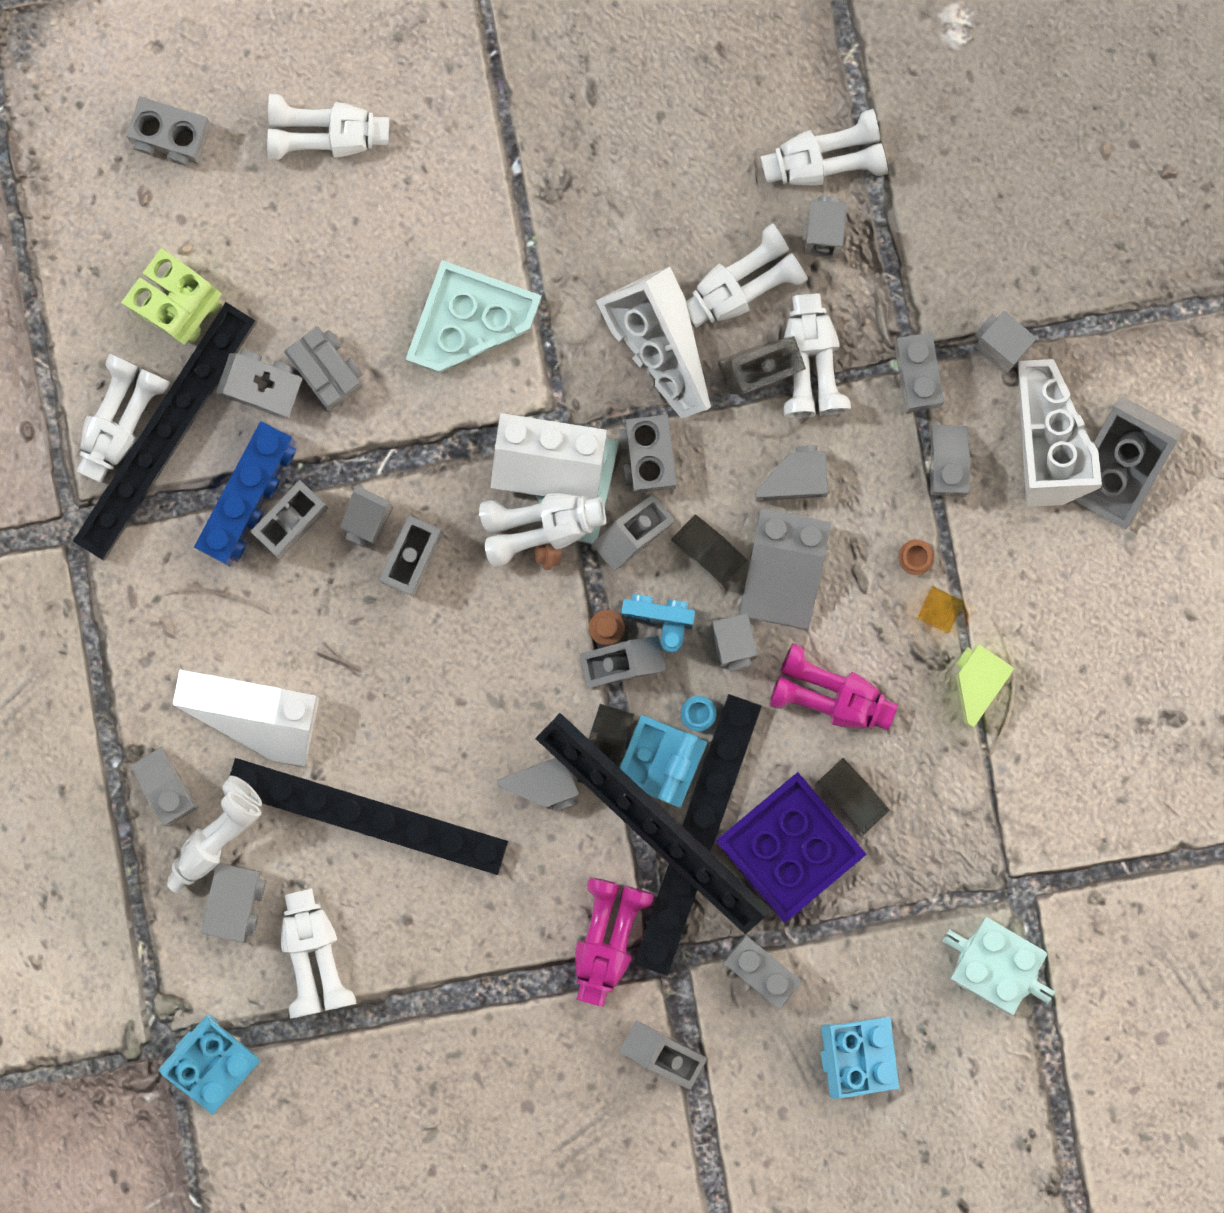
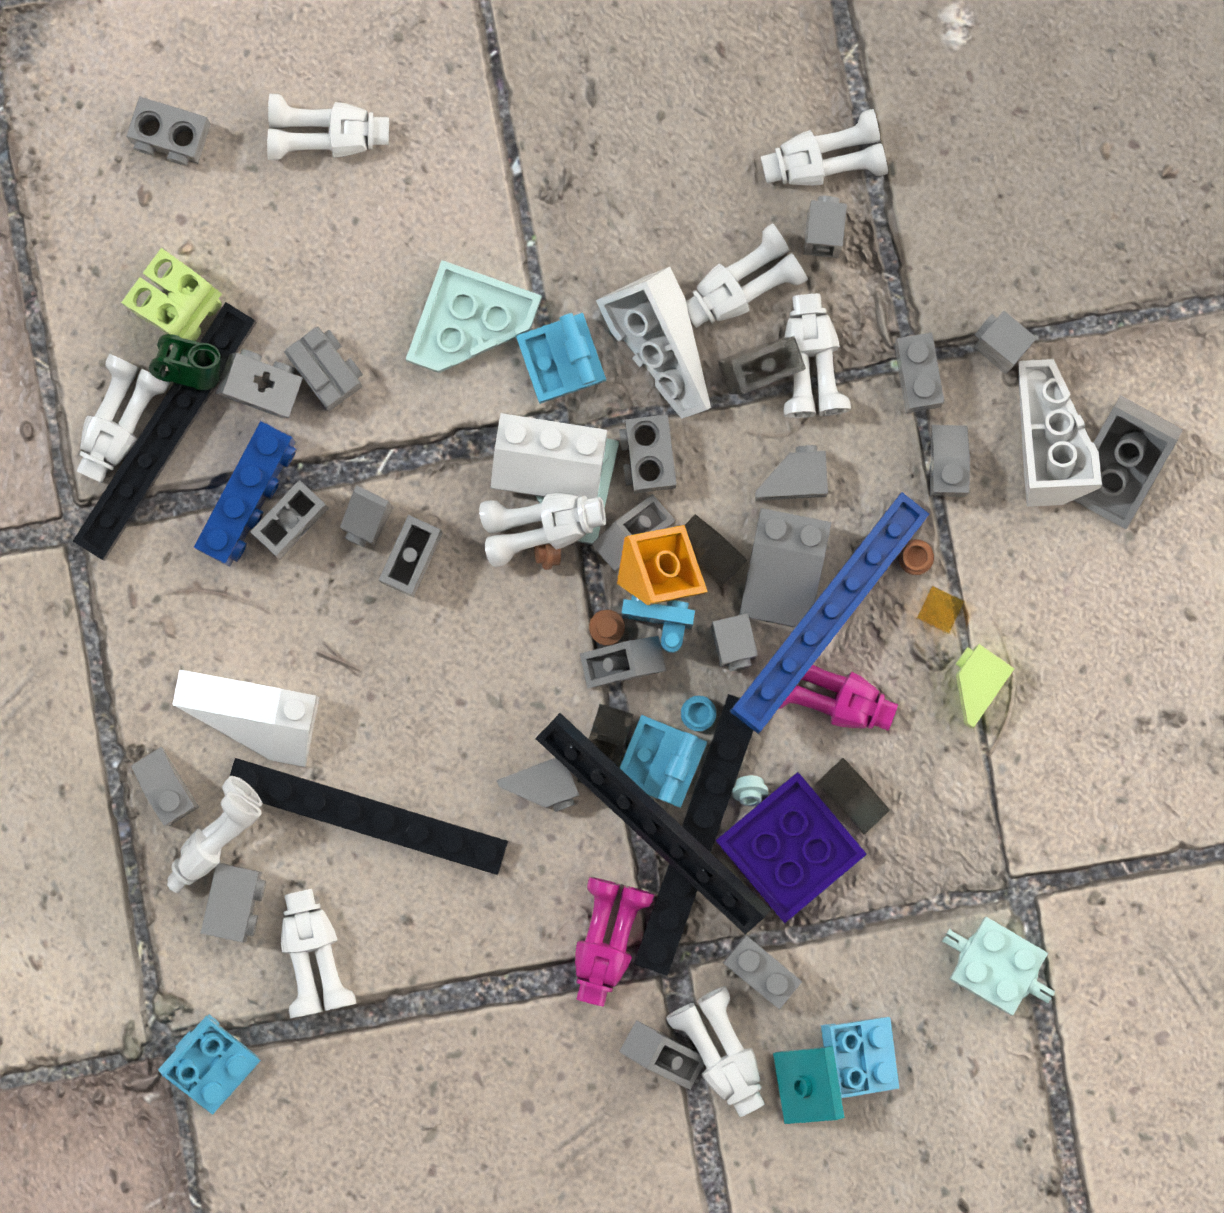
(187, 363): none -> dark green piece
(561, 357): none -> medium azure plate
(660, 566): none -> light orange slope
(730, 1076): none -> white piece
(750, 790): none -> light aqua plate
(808, 1085): none -> teal plate
(829, 613): none -> blue plate

